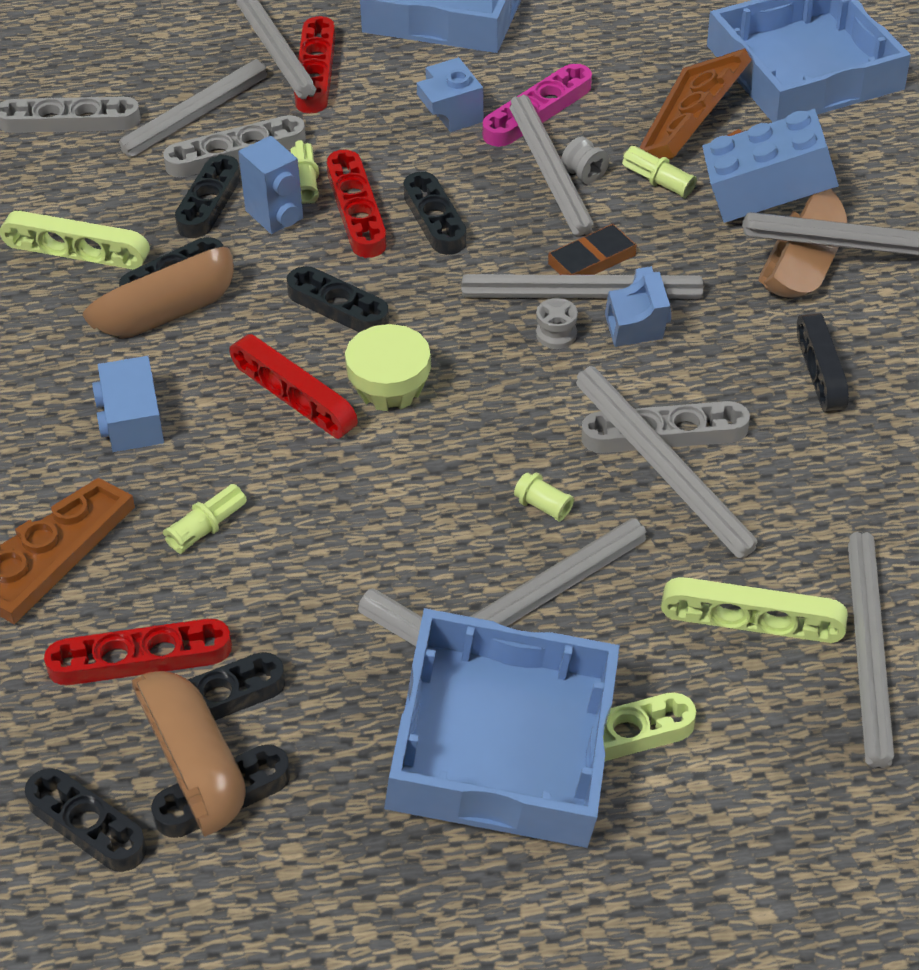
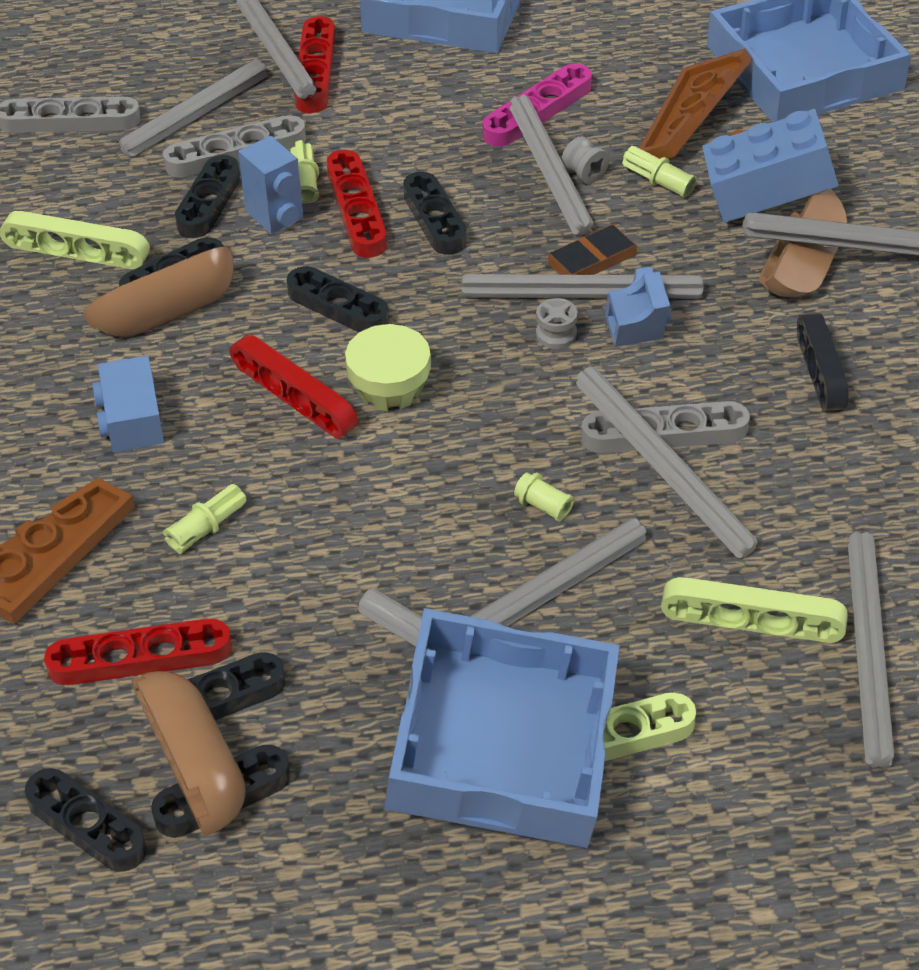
(452, 94): medium blue brick -> none

